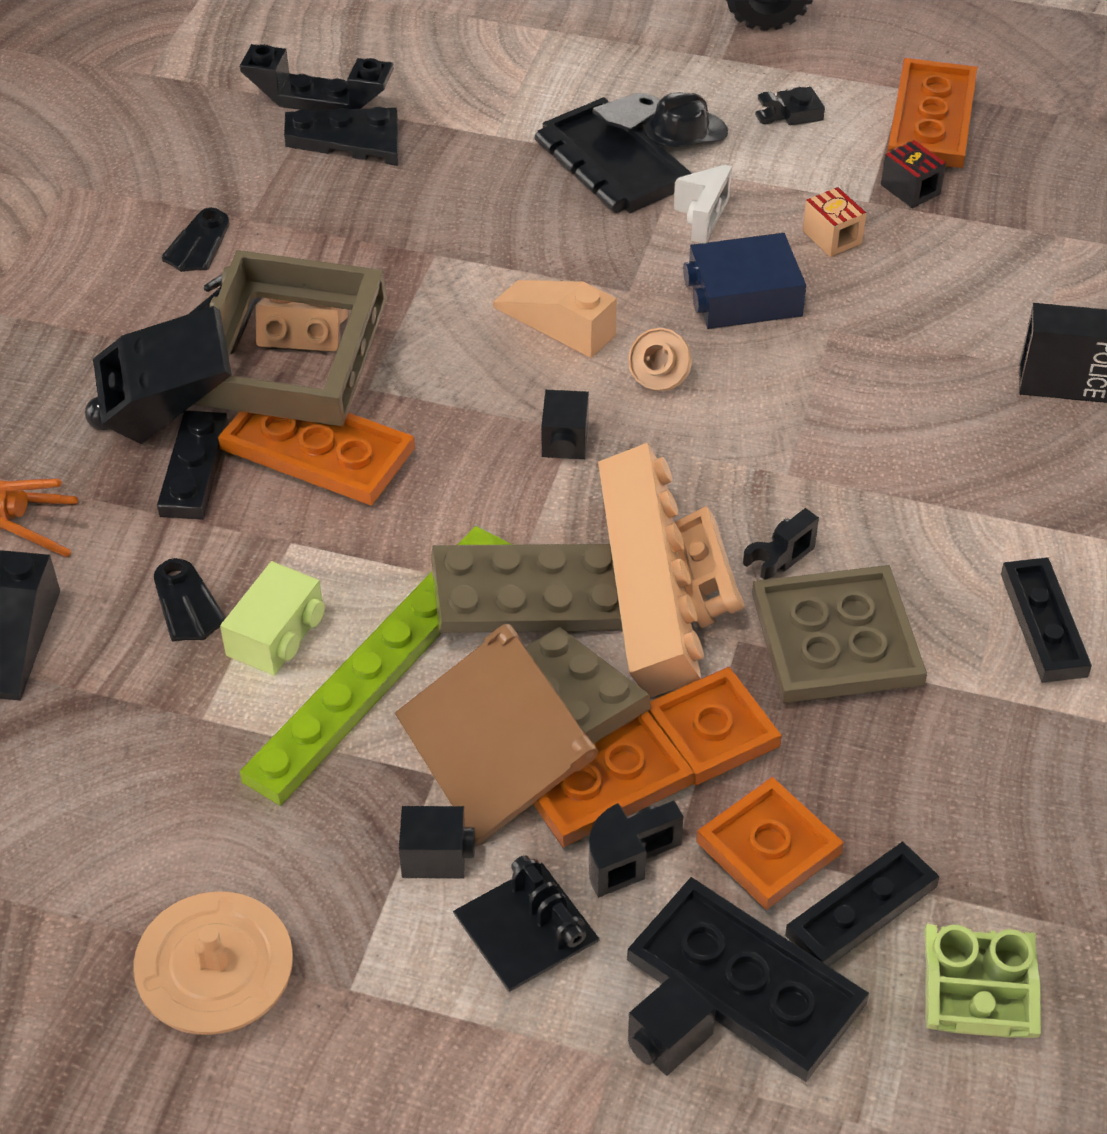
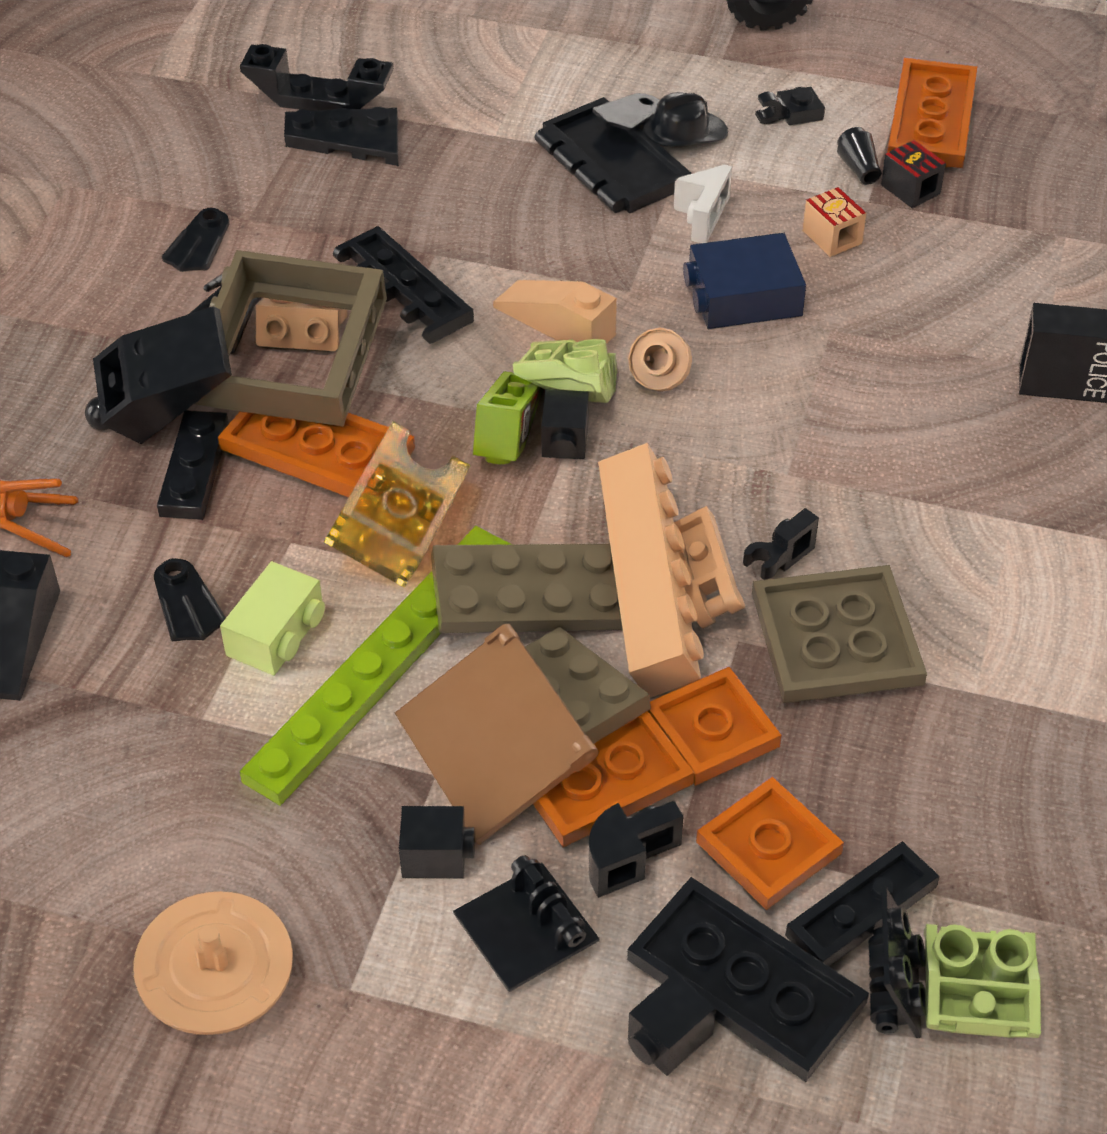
(395, 509): none -> clear yellow brick
(410, 283): none -> black hinge
(505, 418): none -> lime slope
(571, 367): none -> yellowish green slope
(859, 153): none -> black cone
(894, 971): none -> black hinge
(1045, 620): black plate -> none

